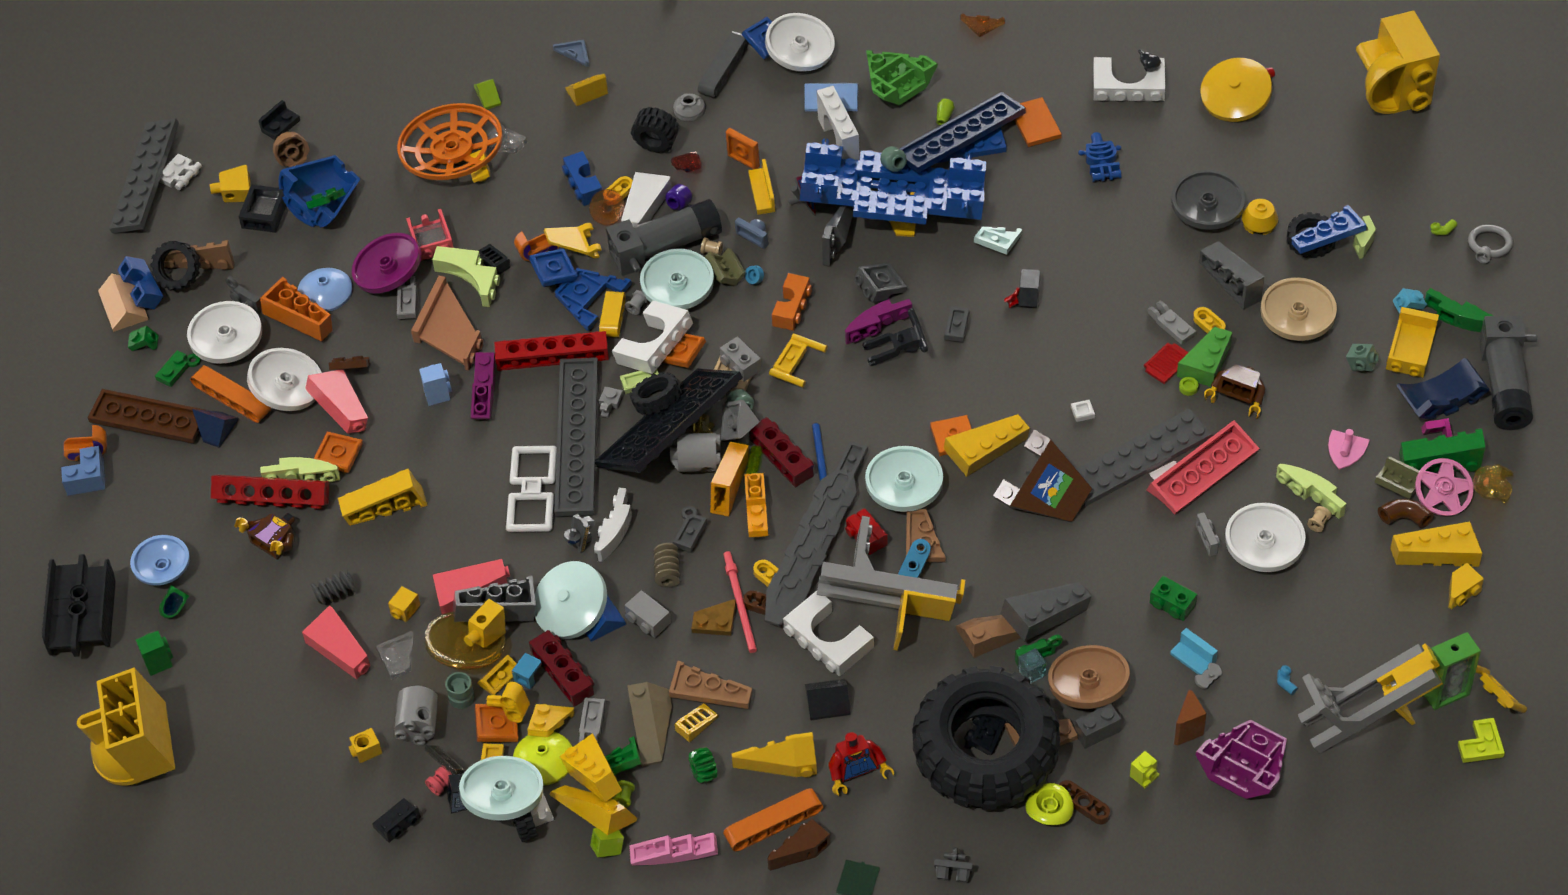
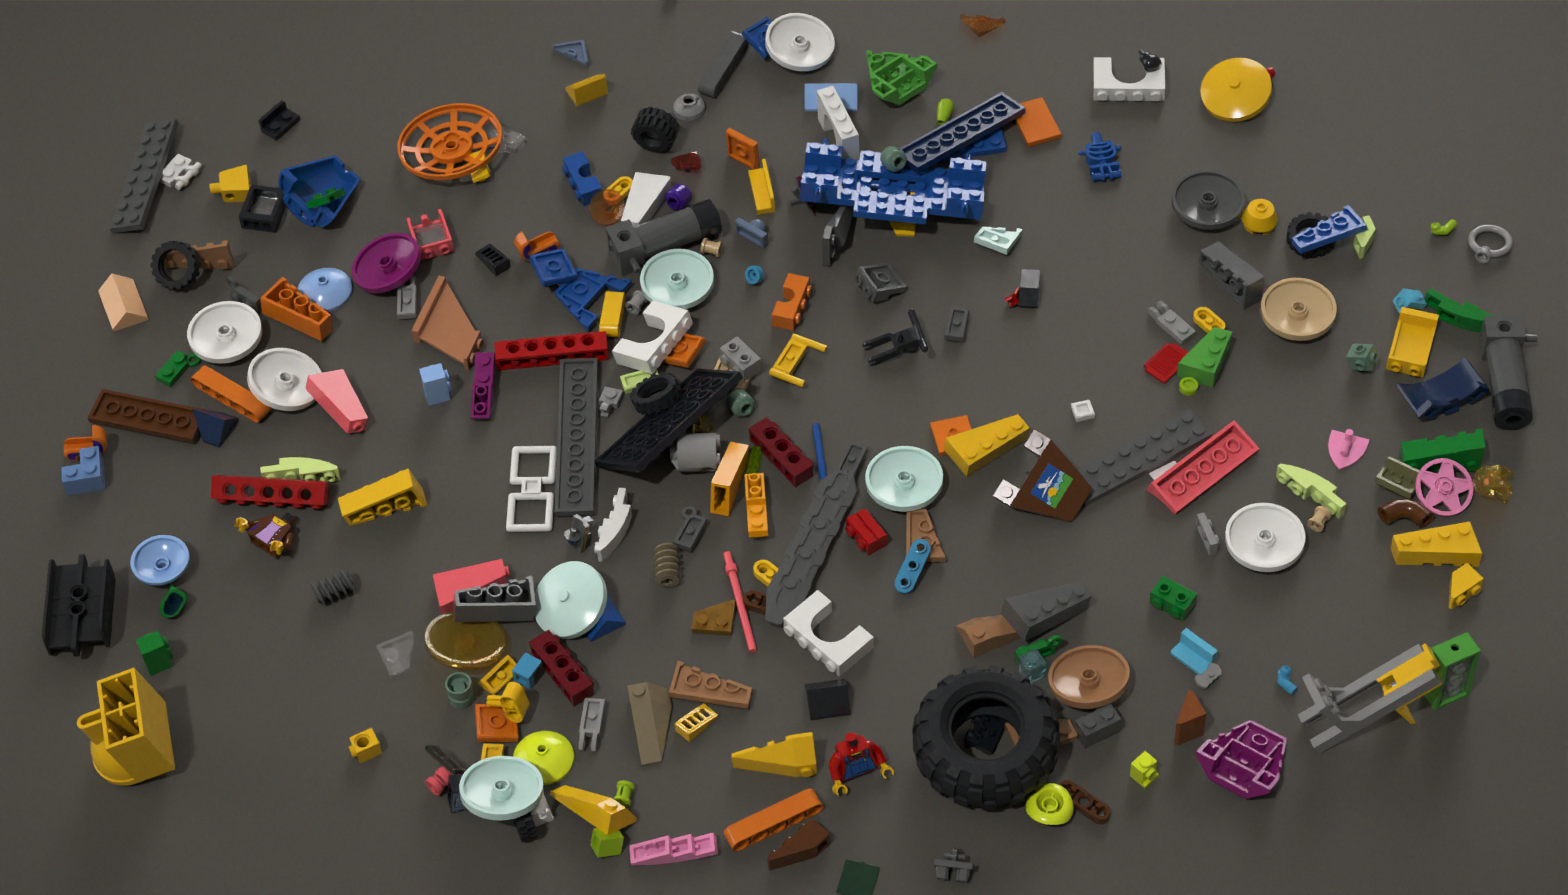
(142, 337): green bracket -> none
(146, 291): blue arch -> none
(290, 149): medium nougat cylinder -> none
(335, 642): coral slope -> none
(339, 450): orange plate -> none
(354, 362): reddish brown plate -> none
(397, 820): black bracket -> none
(404, 604): yellow brick -> none
(416, 714): light grey cylinder -> none
(469, 267): yellowish green arch -> none
(486, 625): yellow torso -> none
(487, 94): lime slope -> none
(547, 719): yellow wing -> none
(573, 239): yellow flag -> none
(591, 769): yellow wedge -> none
(626, 758): green wing -> none
(647, 614): light grey brick -> none
(703, 765): green gear -> none
(726, 267): olive bracket -> none
(737, 420): light grey slope -> none
(872, 319): magenta slope -> none
(885, 589): light grey piece -> none
(1241, 384): reddish brown torso -> none
(1399, 65): yellow piece -> none
(1437, 426): dark pink tile -> none
(1485, 746): neon yellow plate -> none
(1493, 686): yellow plate -> none

